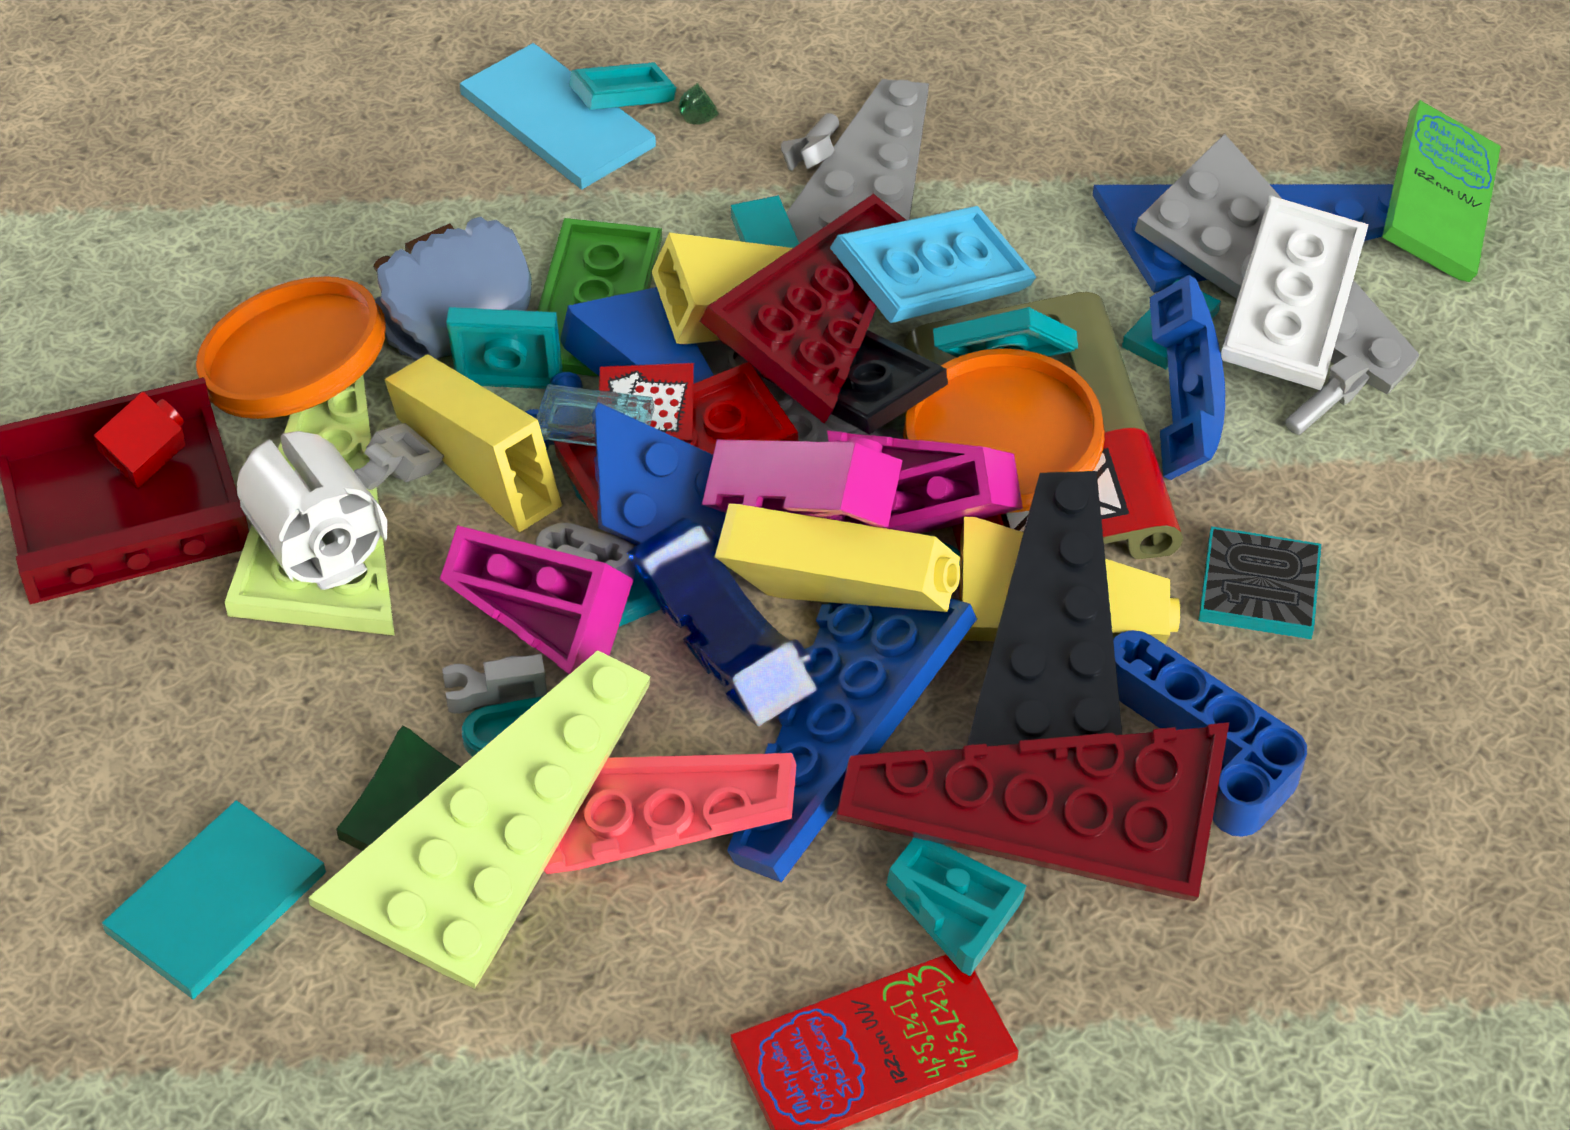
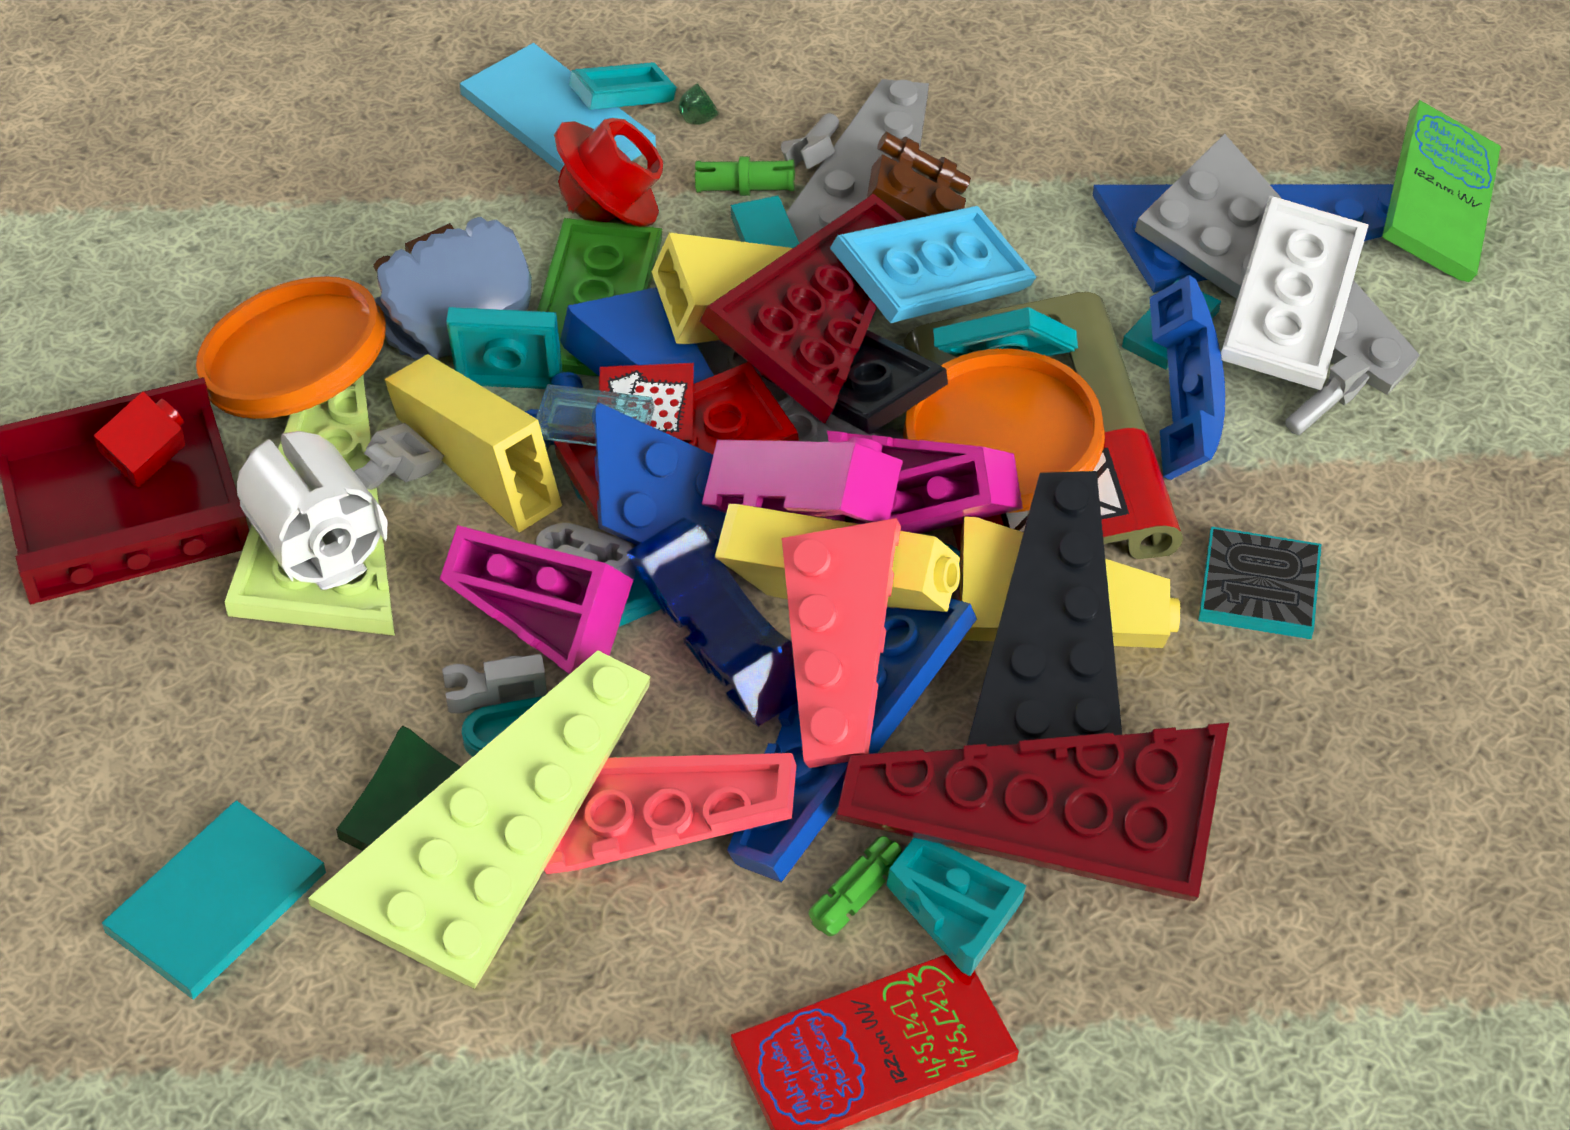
(601, 179): none -> red helmet
(744, 175): none -> bright green pin
(837, 619): none -> coral wing
(854, 886): none -> bright green axle
(909, 191): none -> reddish brown plate
(1260, 752): blue beam -> none

